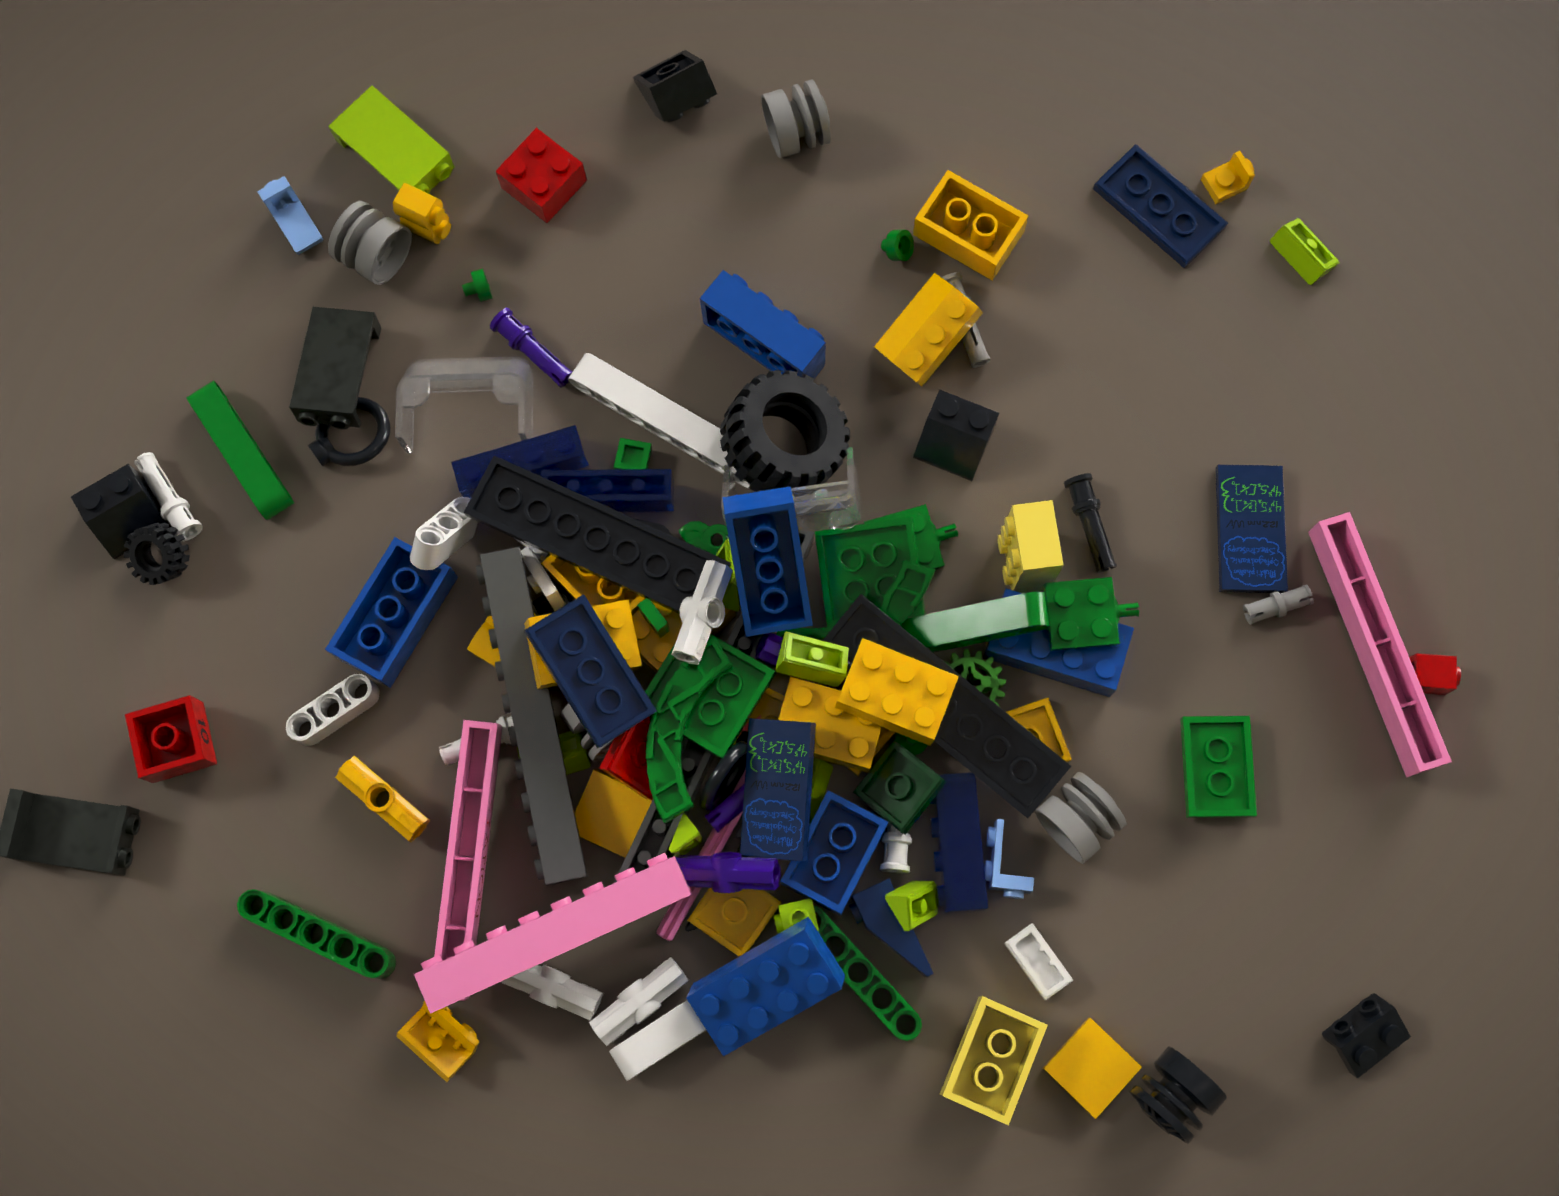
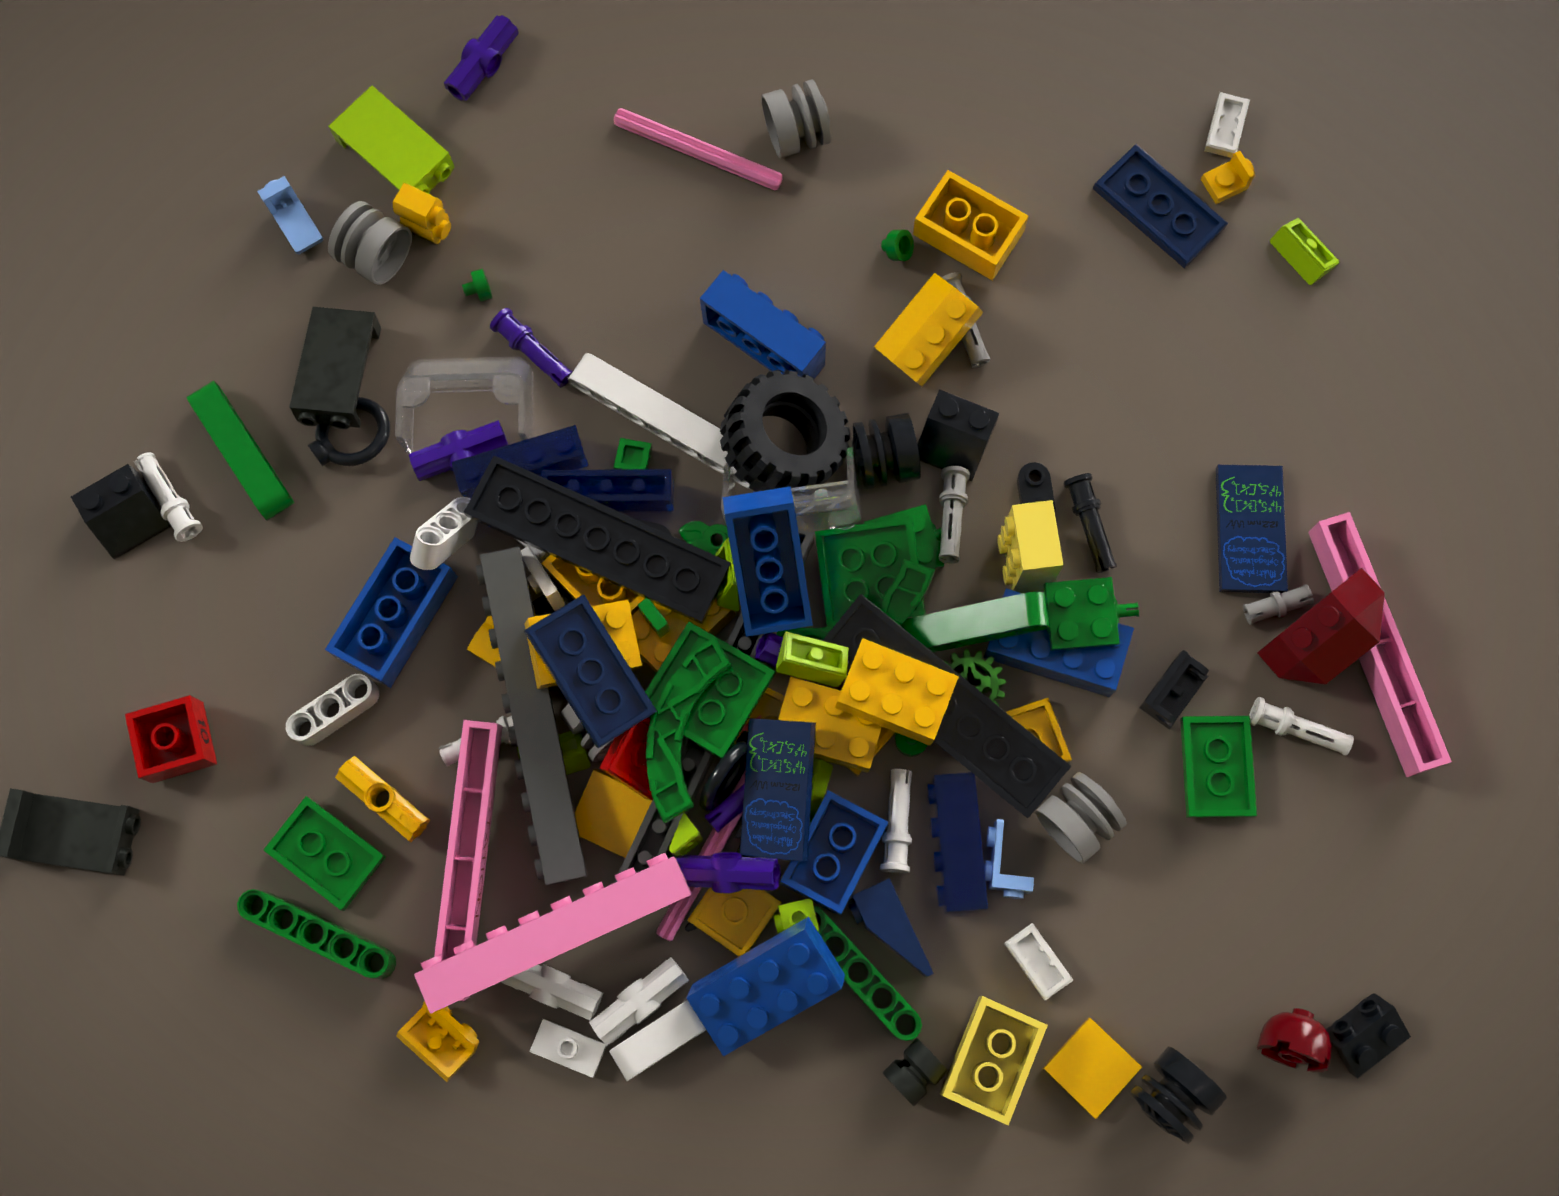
(142, 558): black tyre -> none
(324, 853): none -> green plate
(456, 446): none -> dark purple piece
(481, 58): none -> dark purple piece
(541, 175): red brick -> none
(568, 1048): none -> white plate
(676, 86): black slope -> none
(698, 149): none -> bright pink axle
(702, 612): white piece -> none
(885, 451): none -> black wheel
(899, 787): dark green tile -> none
(913, 903): lime slope -> none
(915, 1072): none -> pearl dark grey wheel
(953, 501): none -> light grey pin
(1035, 491): none -> black plate
(1175, 689): none -> black hinge
(1227, 125): none -> white plate
(1282, 720): none -> white pin
(1296, 1040): none -> dark red cylinder
(1329, 633): none -> dark red wedge
(1436, 673): red brick -> none

